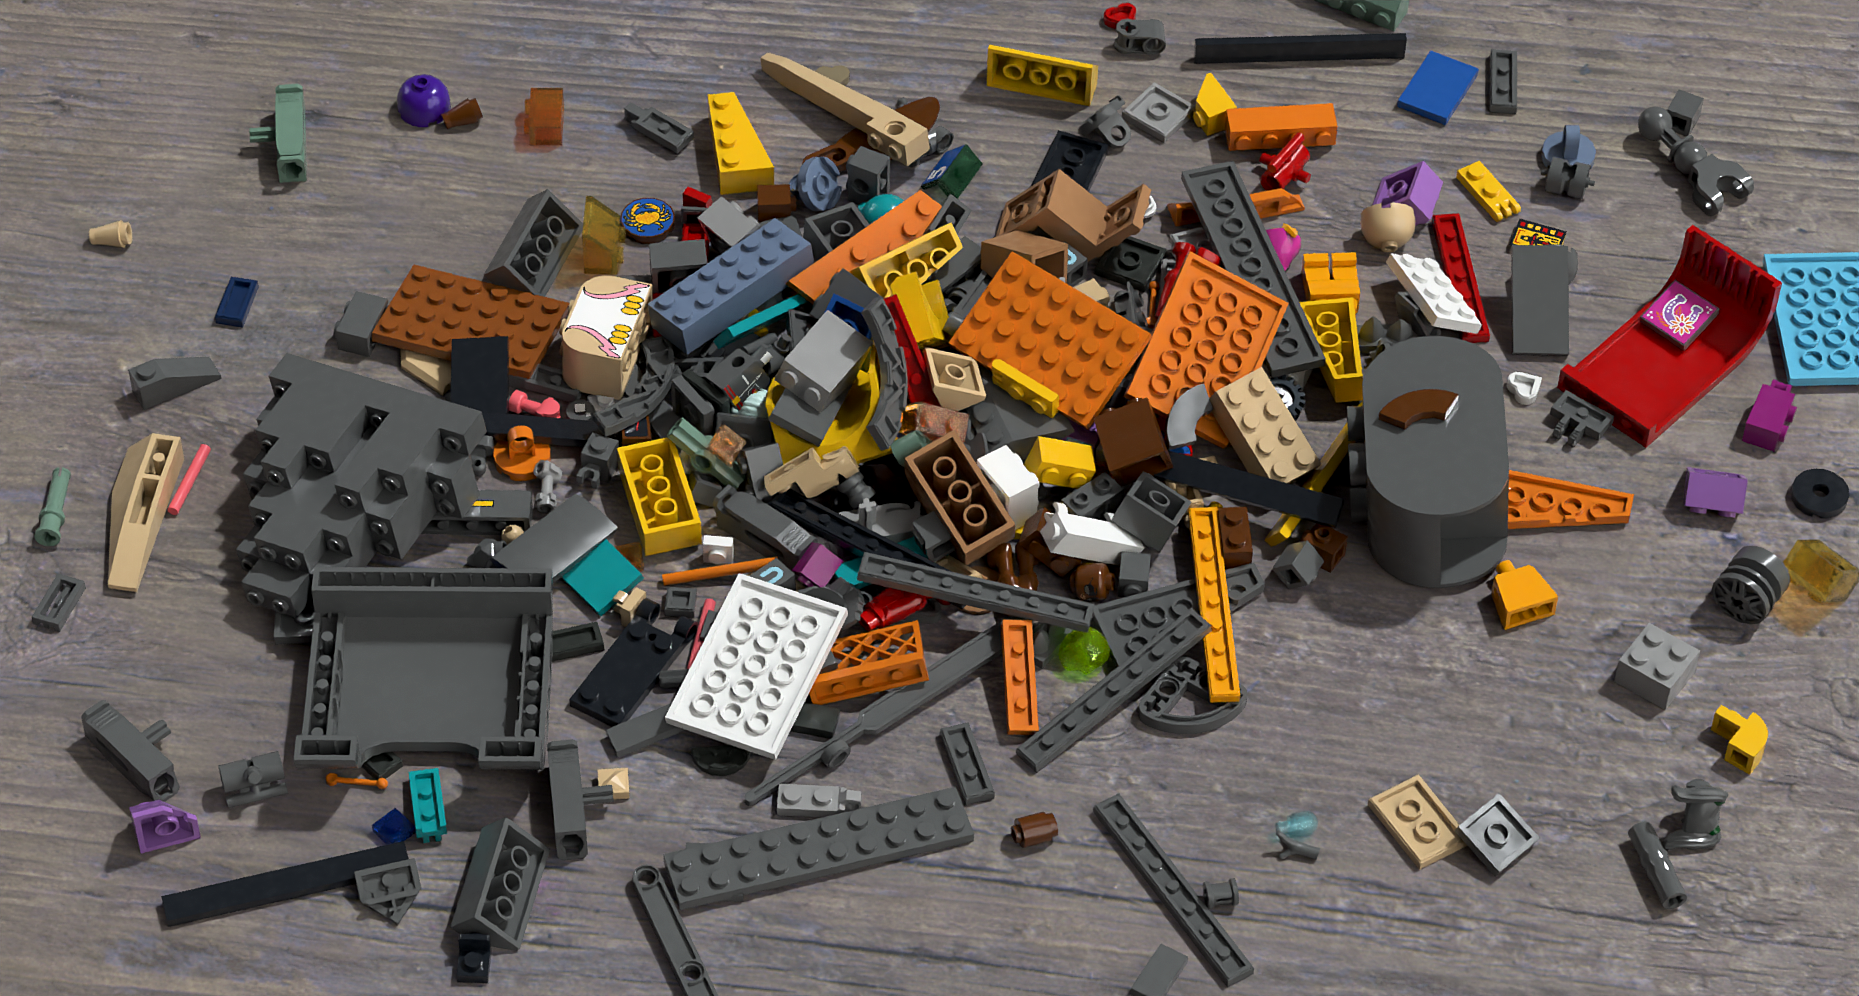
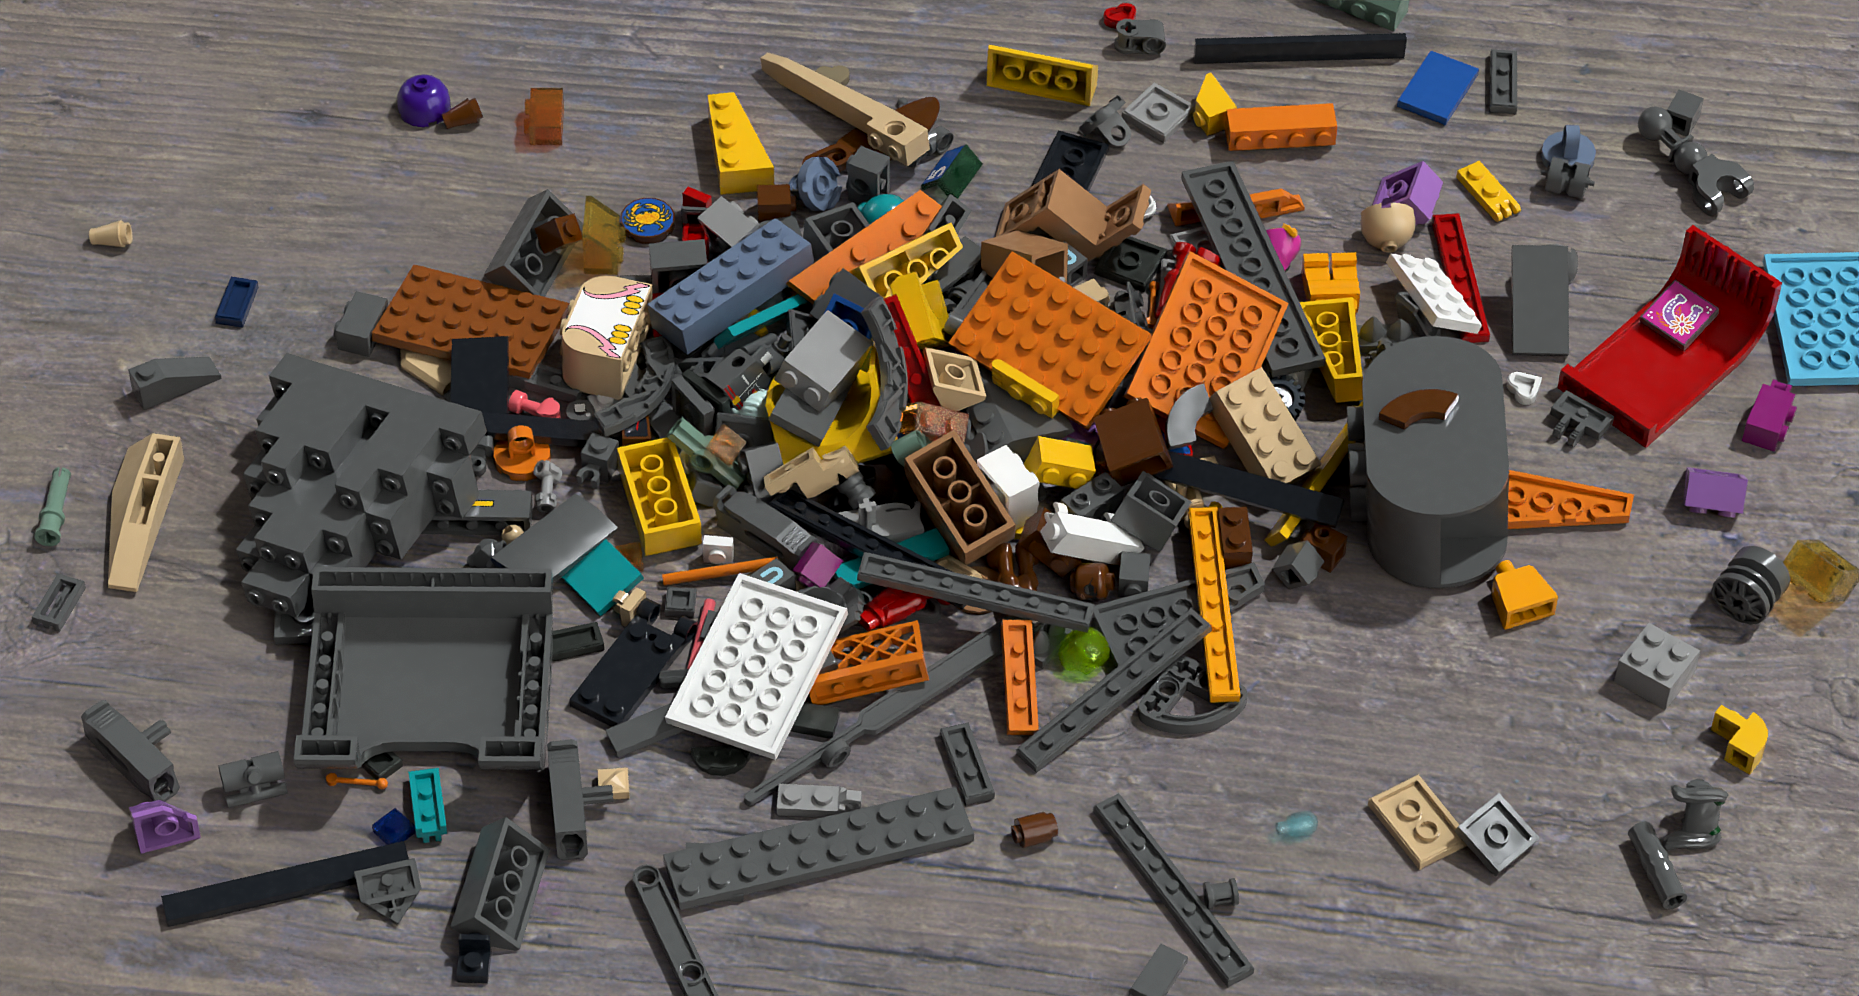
(189, 479): coral bar -> none
(288, 133): sand green piece -> none
(558, 233): none -> reddish brown brick
(658, 127): dark grey hinge -> none
(932, 537): dark grey window -> none
(1286, 165): red pin -> none
(1297, 847): dark grey bar -> none
(1536, 234): piece -> none
(1824, 481): black tile -> none

